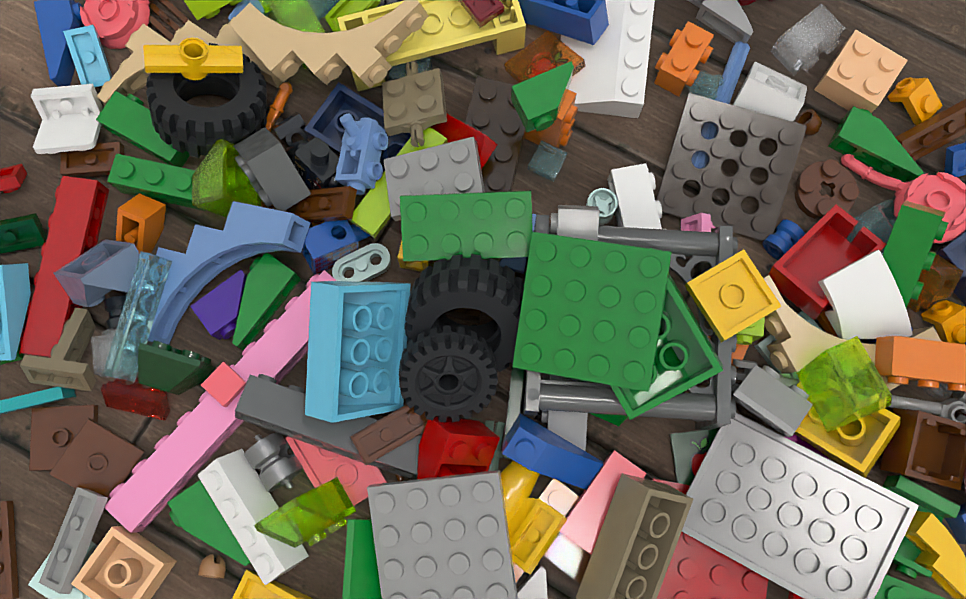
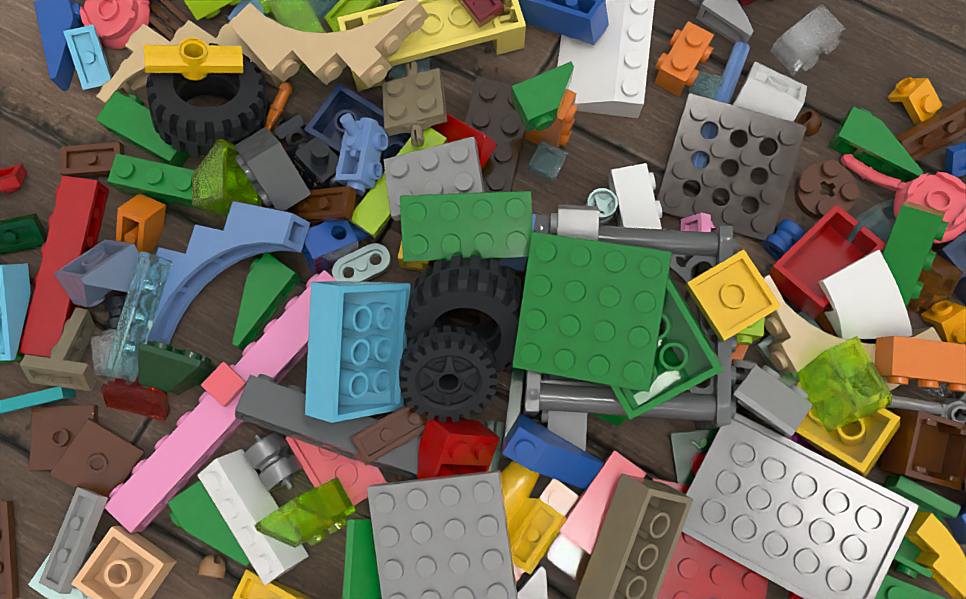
(67, 118): white bracket -> none
(221, 306): dark purple slope -> none
(541, 56): clear orange tile -> none
(860, 73): light nougat brick -> none

